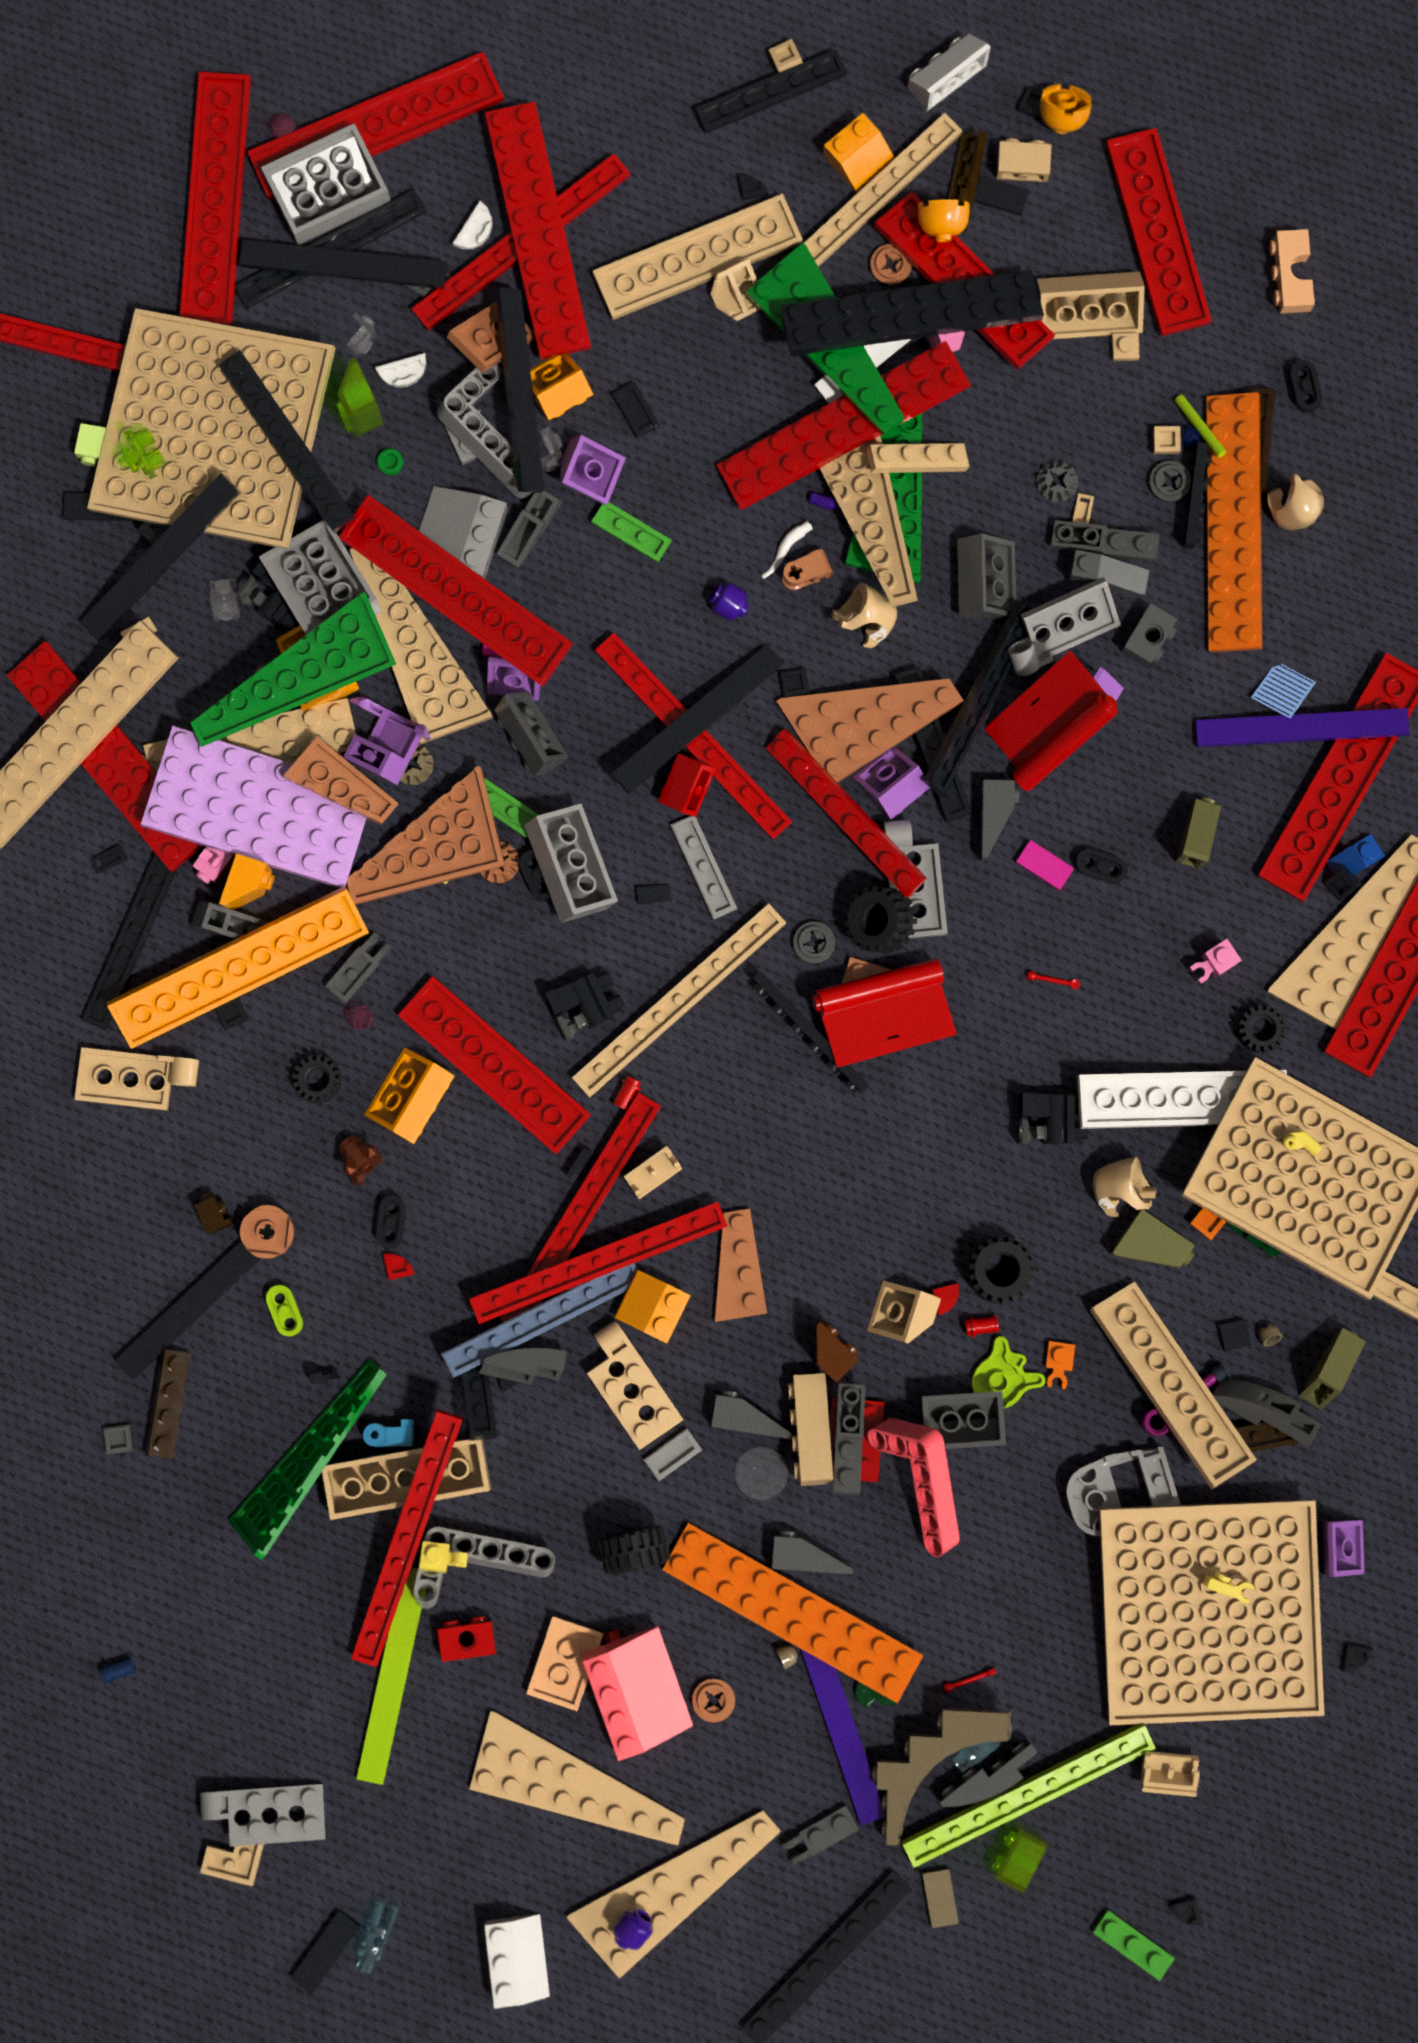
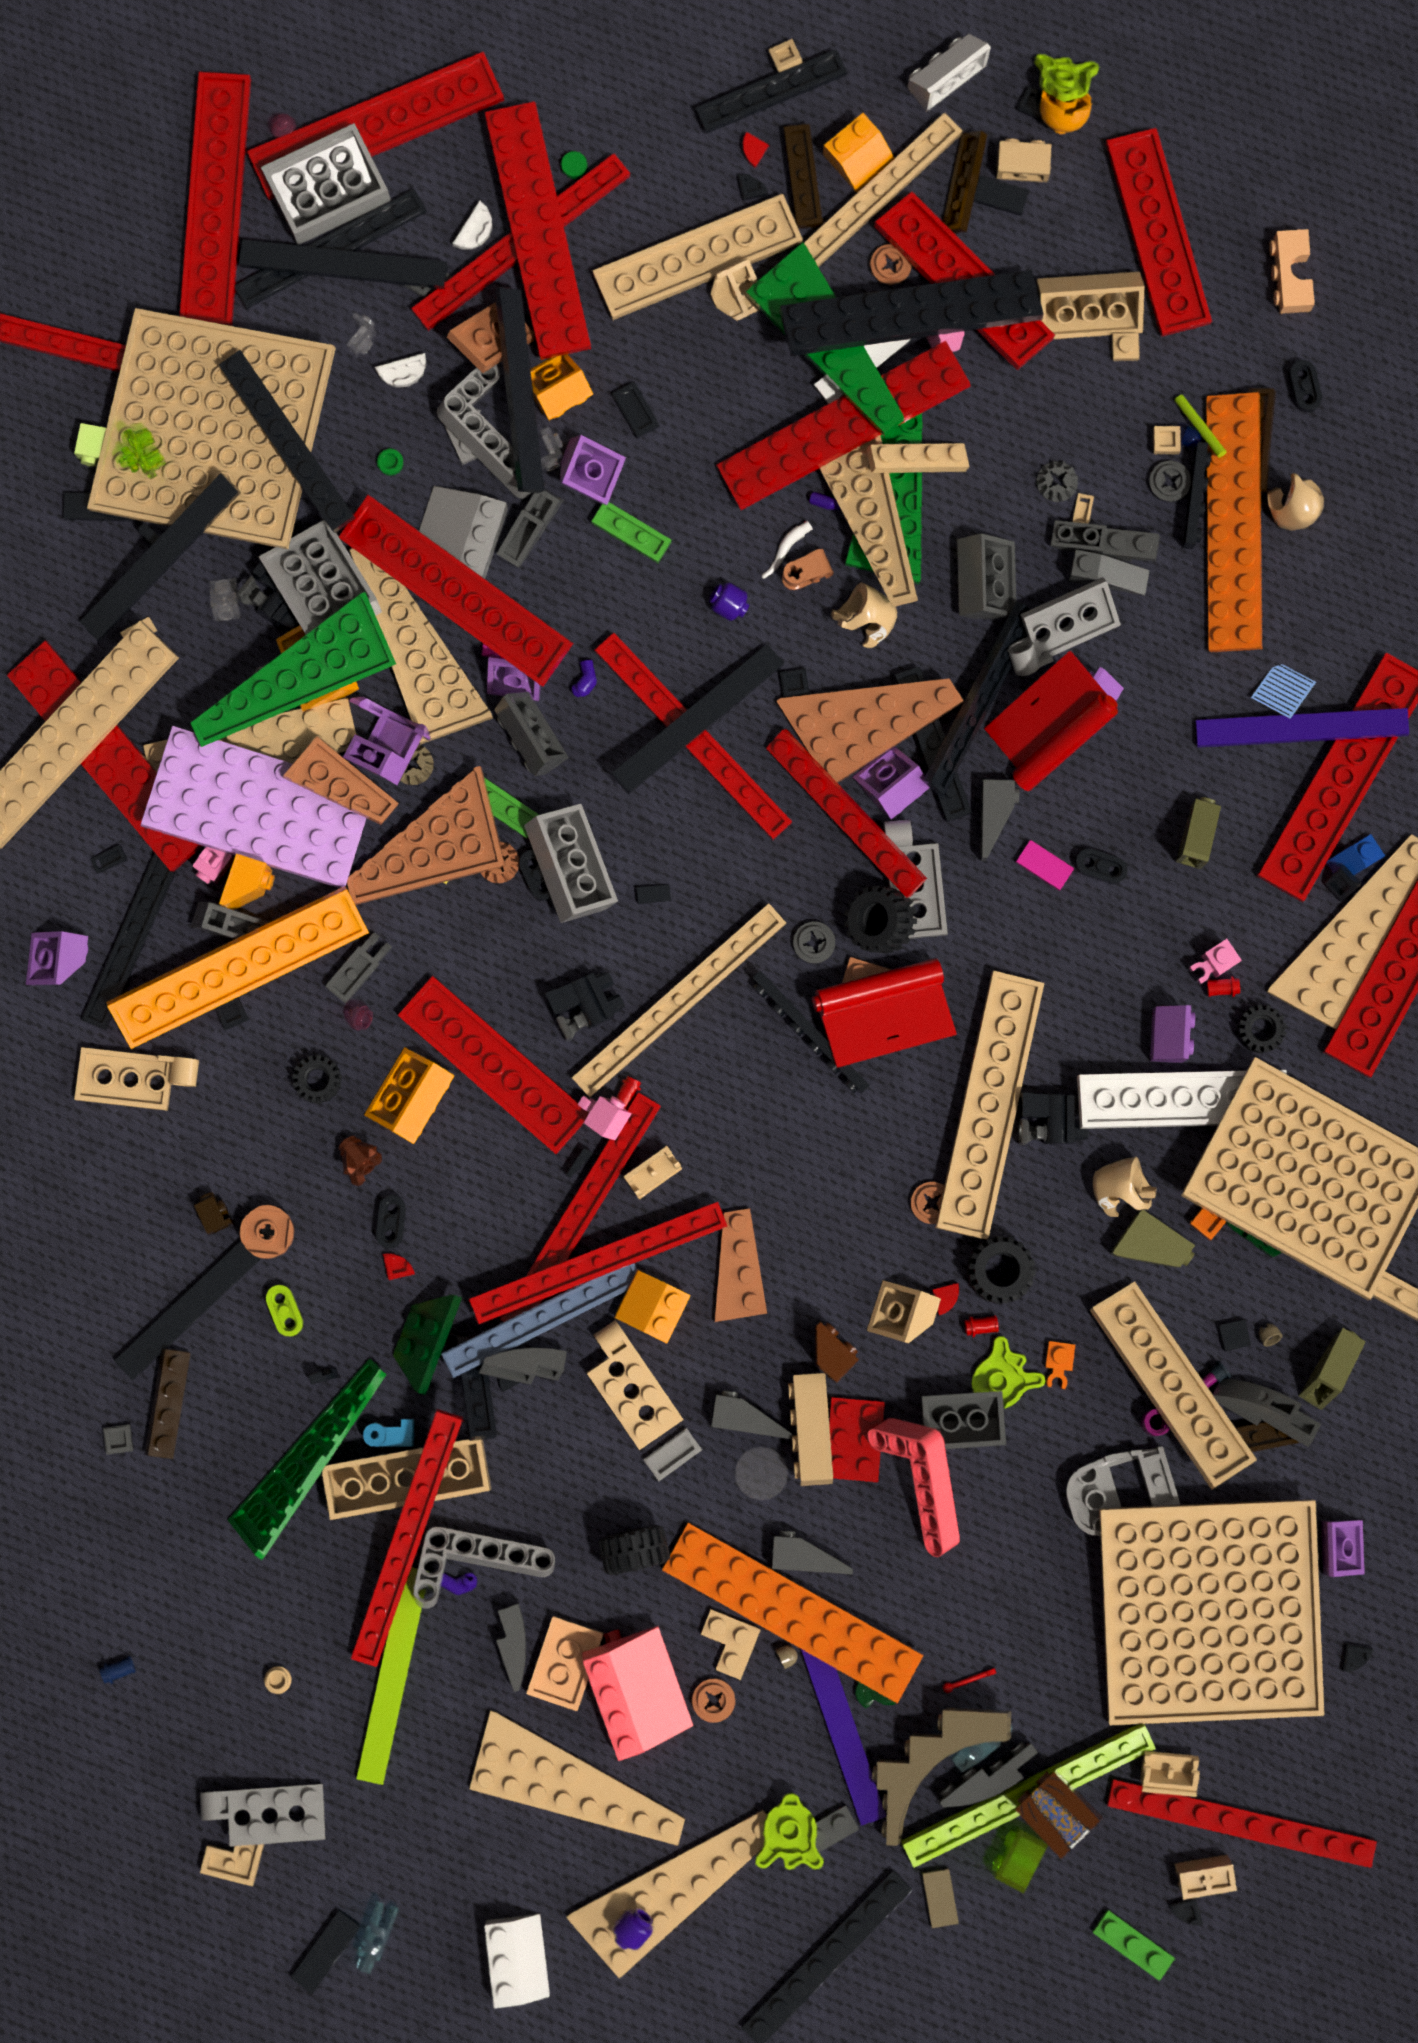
(55, 957): none -> medium lavender slope
(278, 1680): none -> tan plate
(357, 404): clear neon green slope -> none
(424, 1339): none -> dark green wing
(437, 1556): light yellow plate -> none
(453, 1649): red brick -> none
(459, 1585): none -> dark purple arm
(513, 1644): none -> dark grey slope
(574, 165): none -> green tile
(587, 681): none -> dark purple arm
(605, 1115): none -> bright pink brick
(686, 785): red brick -> none
(703, 867): light grey tile -> none
(738, 1641): none -> tan plate
(753, 149): none -> red tile
(790, 1834): none -> lime tile
(803, 176): none -> dark brown plate
(848, 1439): dark grey slope -> none
(919, 1201): none -> nougat gear
(943, 218): light orange cylinder -> none
(989, 1105): none -> tan plate
(1057, 1813): none -> reddish brown slope
(1064, 78): none -> lime tile
(1074, 984): red hinge -> none
(1154, 621): dark grey brick -> none
(1172, 1033): none -> medium lavender slope
(1205, 1877): none -> tan hinge
(1222, 1584): light yellow plate -> none
(1223, 987): none -> red pin
(1243, 1824): none -> red plate
(1302, 1139): light yellow arm -> none

